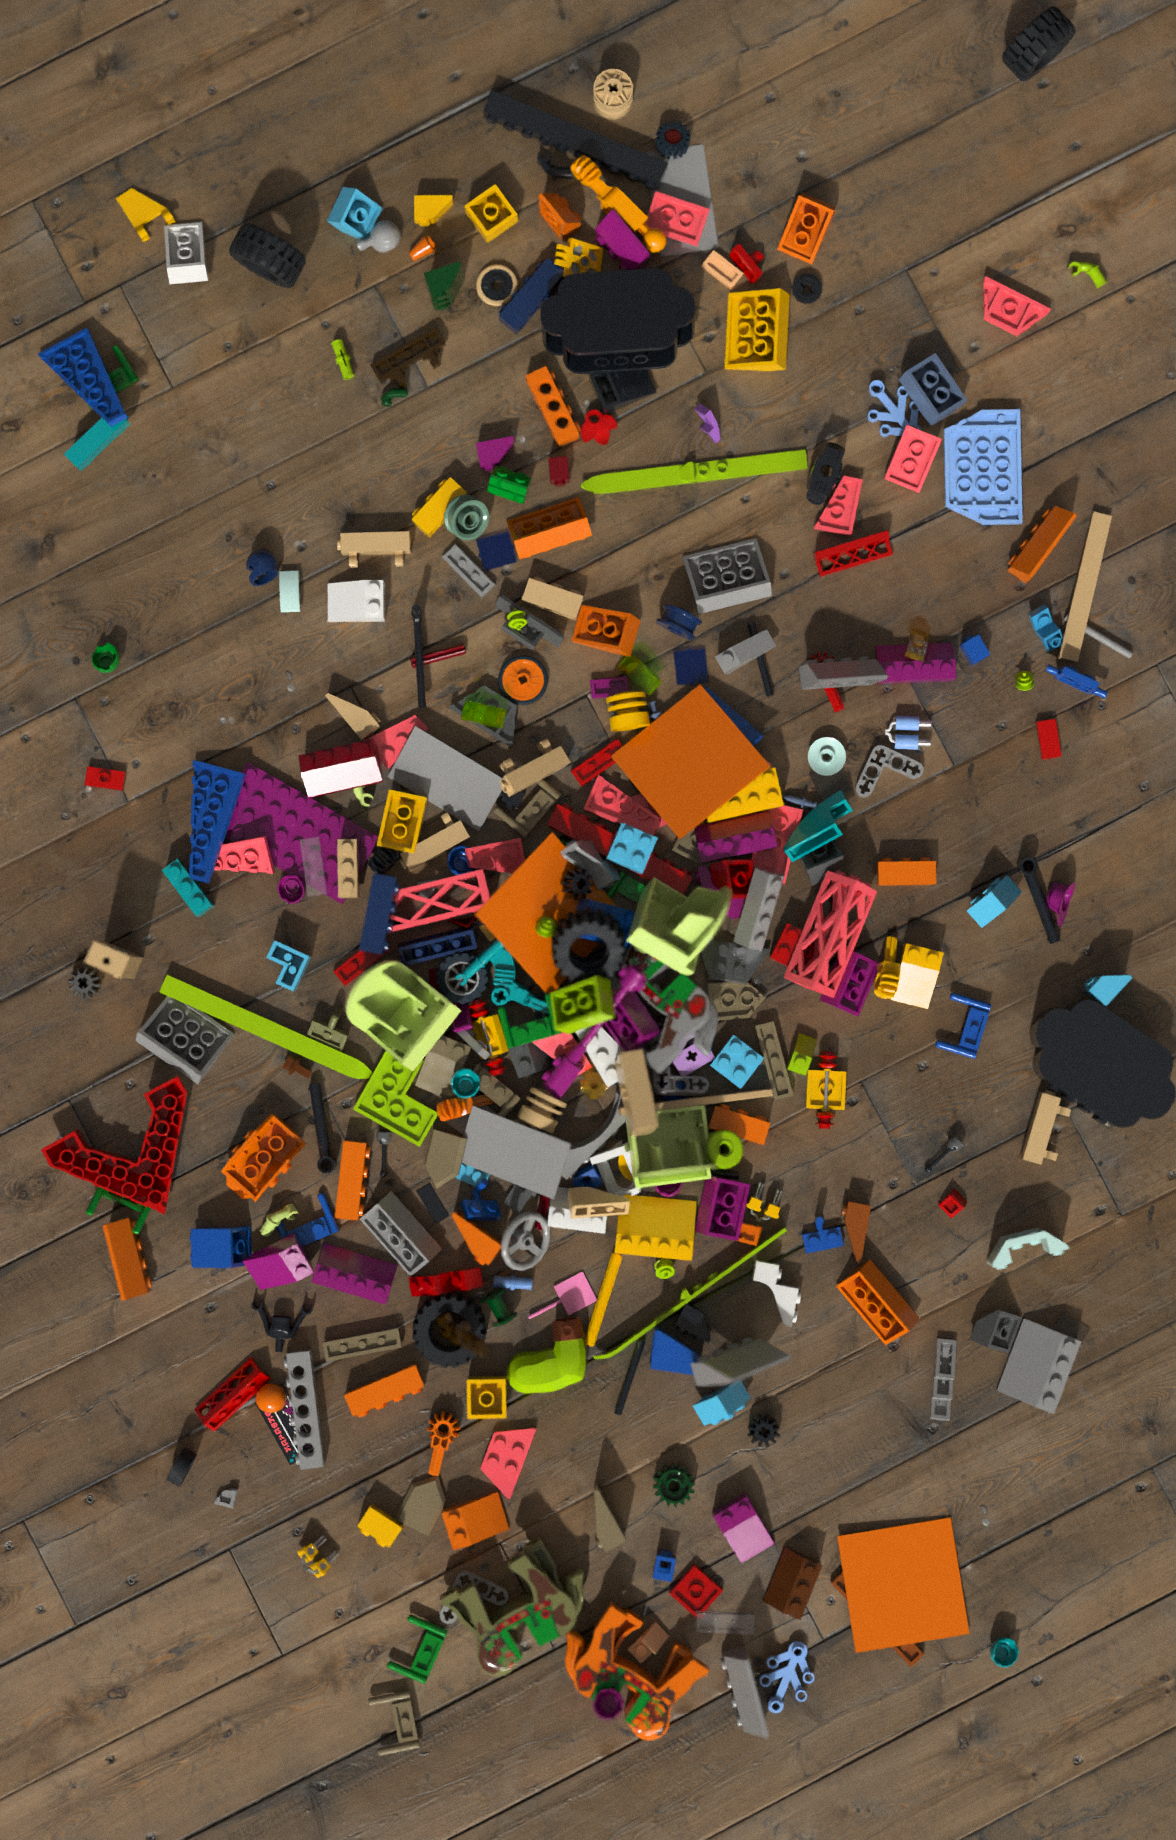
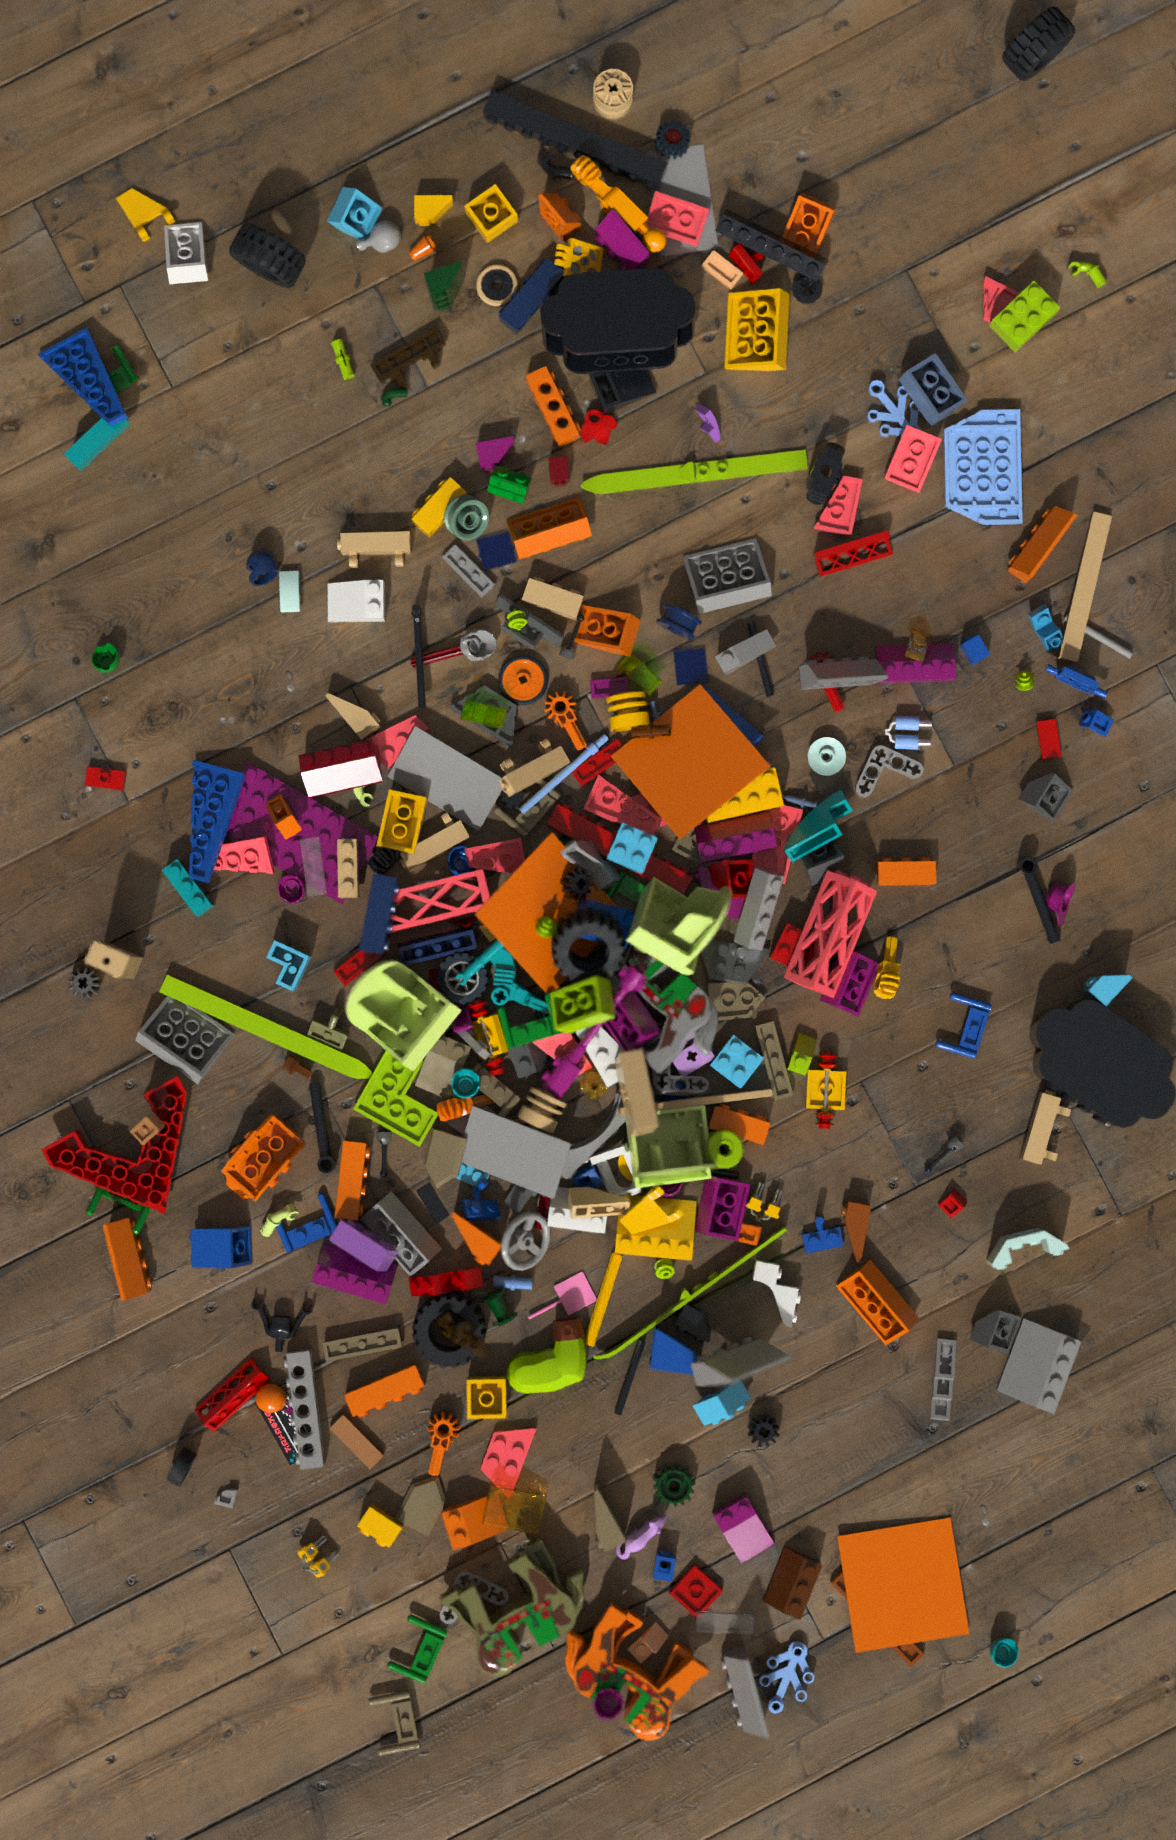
(147, 1128): none -> medium nougat slope
(279, 1263): magenta slope -> none
(283, 816): none -> orange slope
(356, 1441): none -> medium nougat tile
(364, 1245): none -> medium lavender brick
(478, 644): none -> light grey hair
(514, 1509): none -> clear yellow plate
(566, 718): none -> orange gear
(568, 650): none -> hinge
(591, 749): none -> light blue bar
(639, 1537): none -> lavender animal
(648, 1214): none -> yellow flag
(651, 731): none -> reddish brown pin
(771, 245): none -> black brick
(917, 975): slope -> none
(994, 900): medium azure brick -> none
(1024, 316): none -> lime brick
(1046, 796): none -> dark grey slope
(1096, 722): none -> blue bracket

